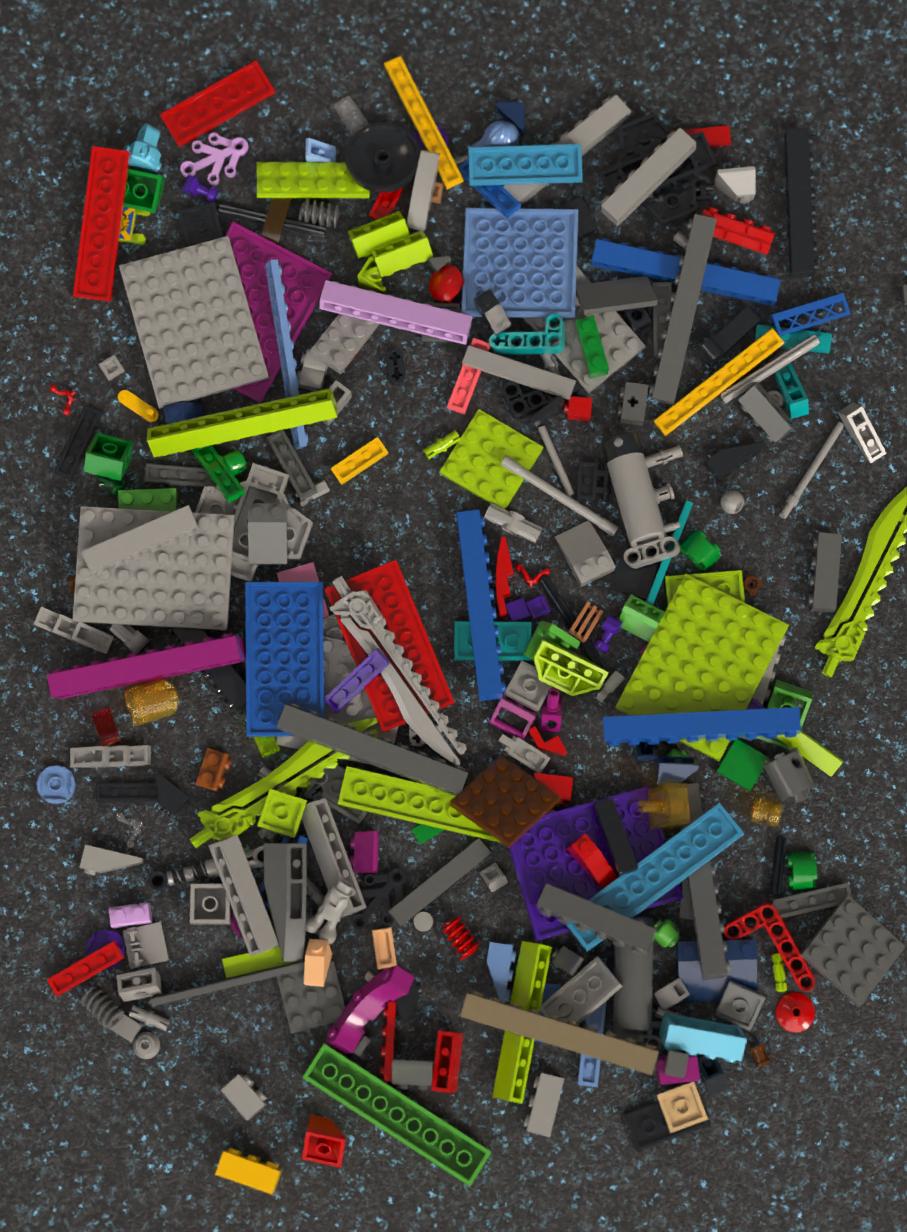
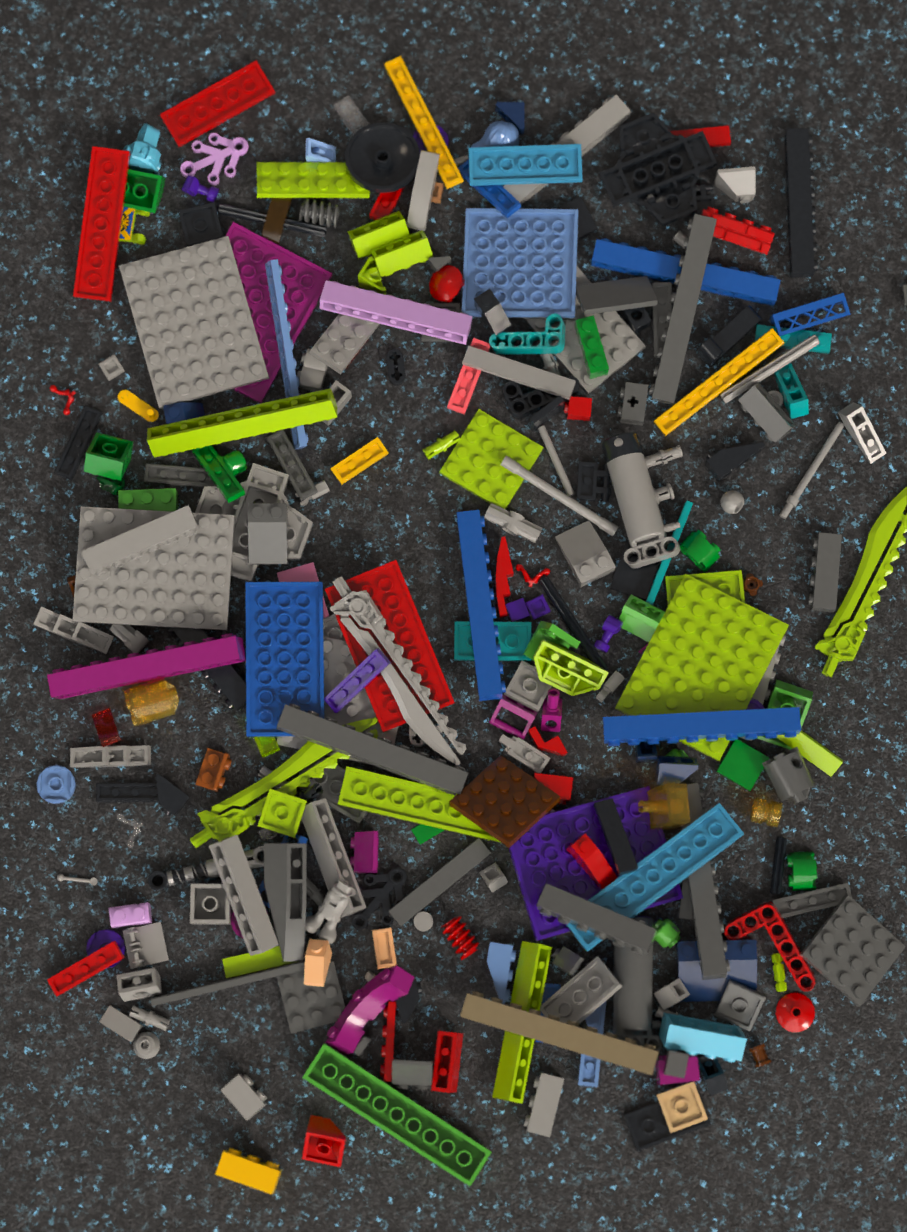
(93, 881): none -> light grey hinge
(100, 1008): dark grey piece -> none
(104, 860): light grey slope -> none
(593, 610): nougat tile -> none
(648, 176): light grey brick -> none

